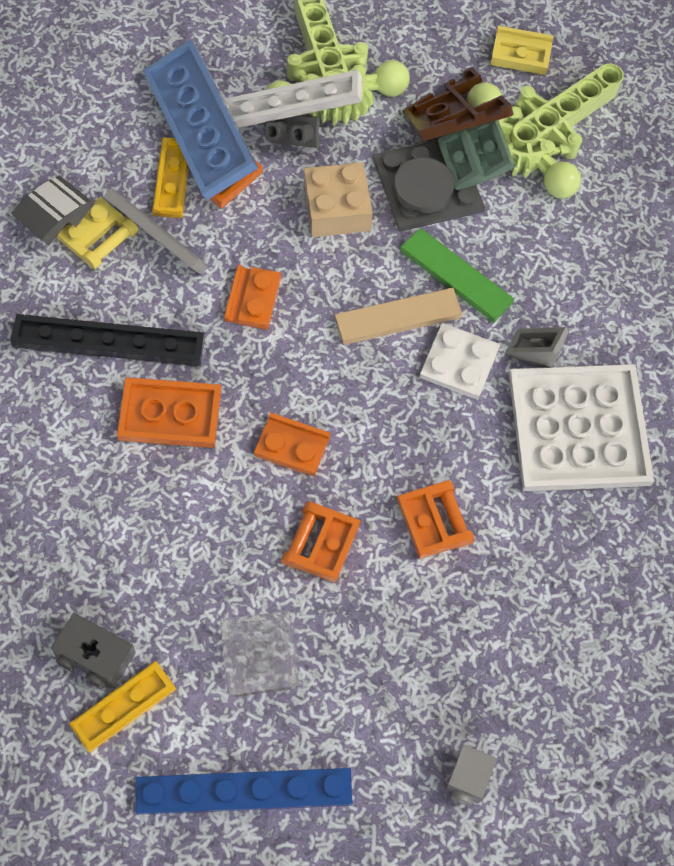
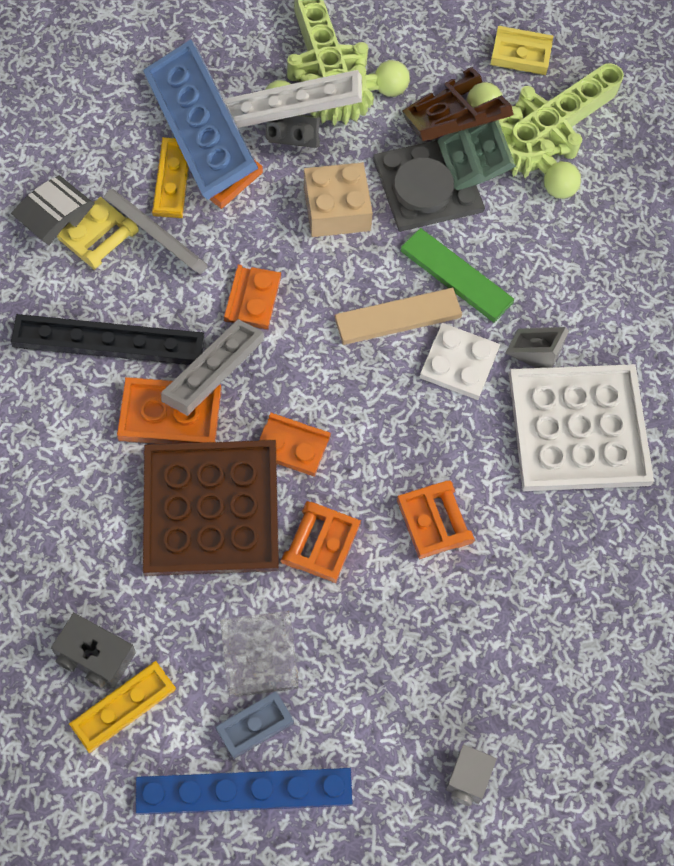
(210, 508): none -> reddish brown plate
(212, 367): none -> light grey plate
(254, 725): none -> sand blue plate

